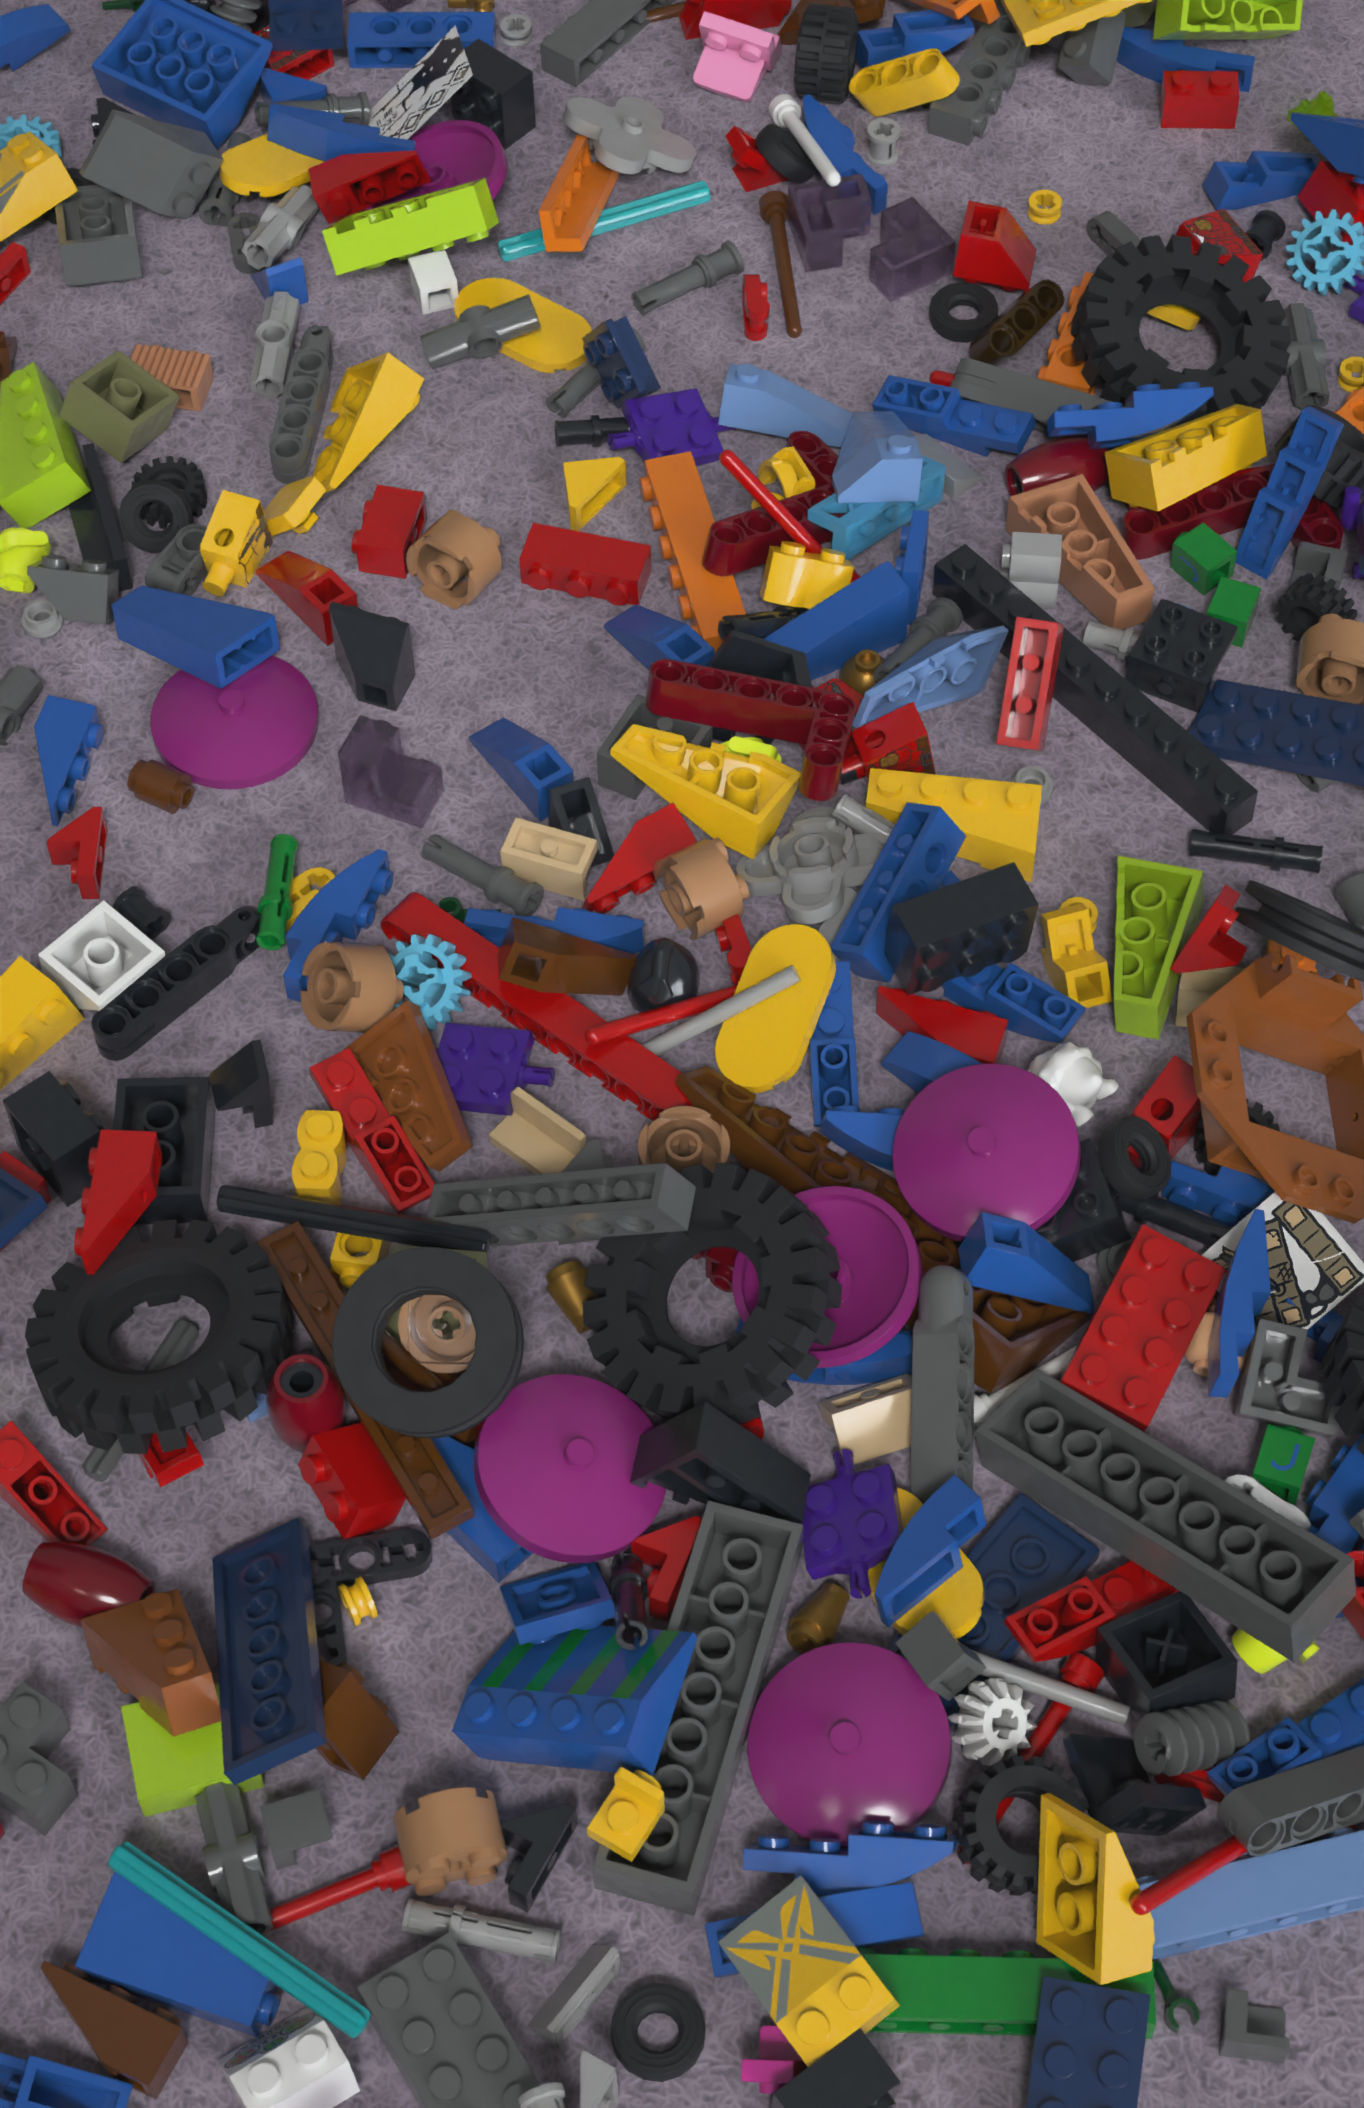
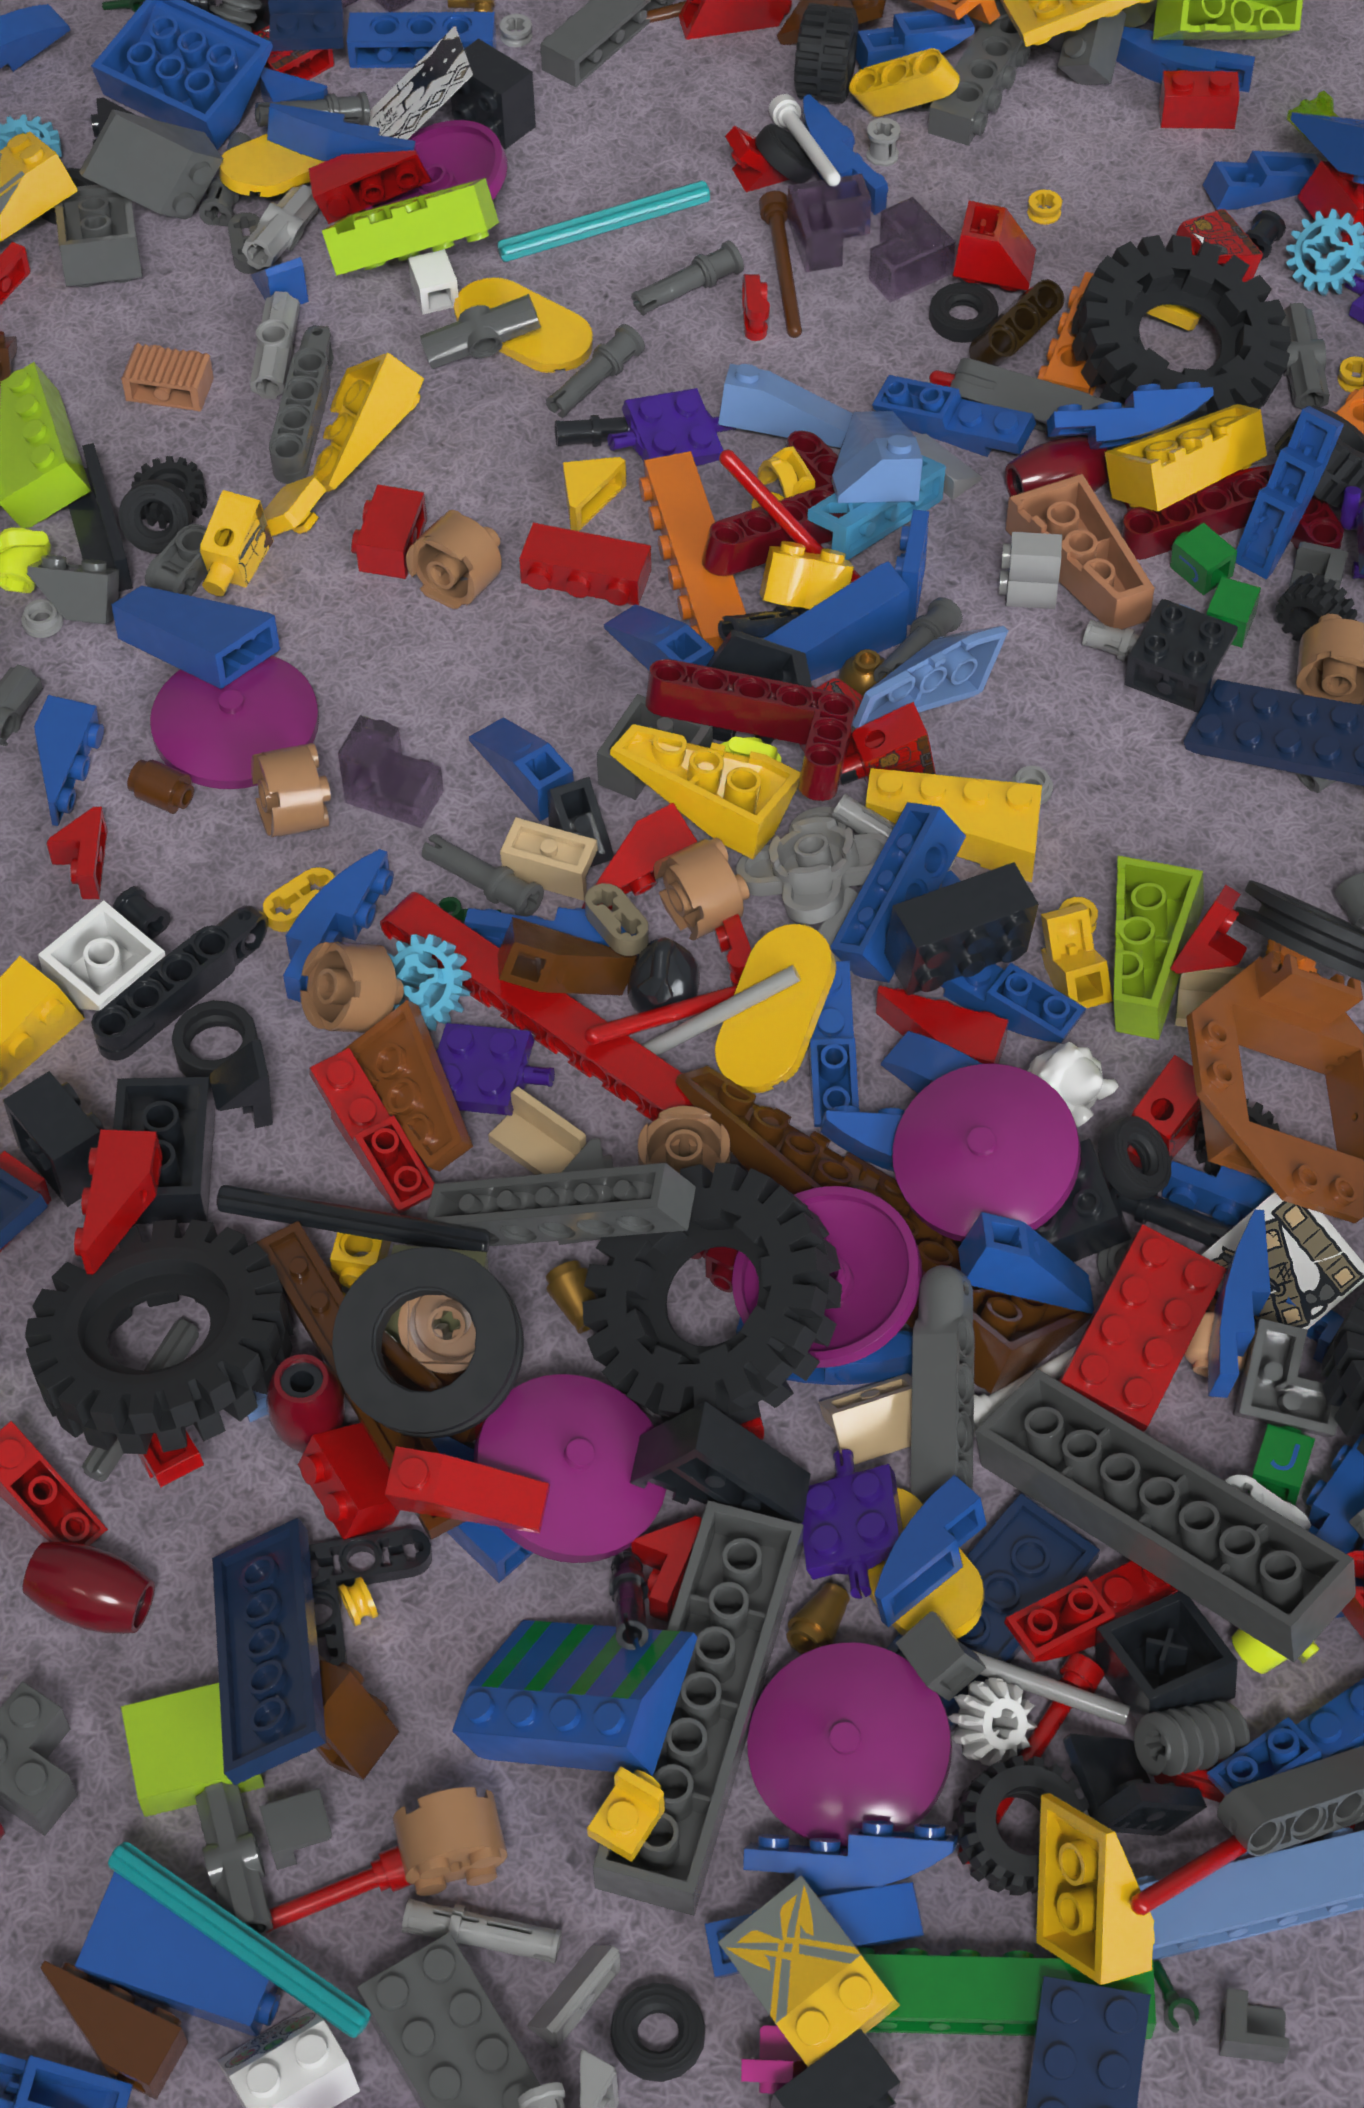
(119, 406): olive brick -> none
(156, 1659): dark orange wedge -> none
(203, 1017): none -> black tyre
(276, 902): green pin -> none
(290, 790): none -> medium nougat brick
(307, 590): red slope -> none
(320, 1157): yellow brick -> none
(373, 654): black slope -> none
(465, 1491): none -> red slope
(542, 1840): black slope -> none
(557, 1603): blue plate -> none
(575, 199): orange fence -> none
(609, 923): none -> dark tan beam
(619, 361): dark blue bracket -> none
(629, 135): light grey plant -> none
(734, 57): bright pink piece -> none
(1030, 683): red brick -> none
(1106, 700): black brick -> none
(1110, 232): dark grey beam -> none
(1256, 851): black pin -> none

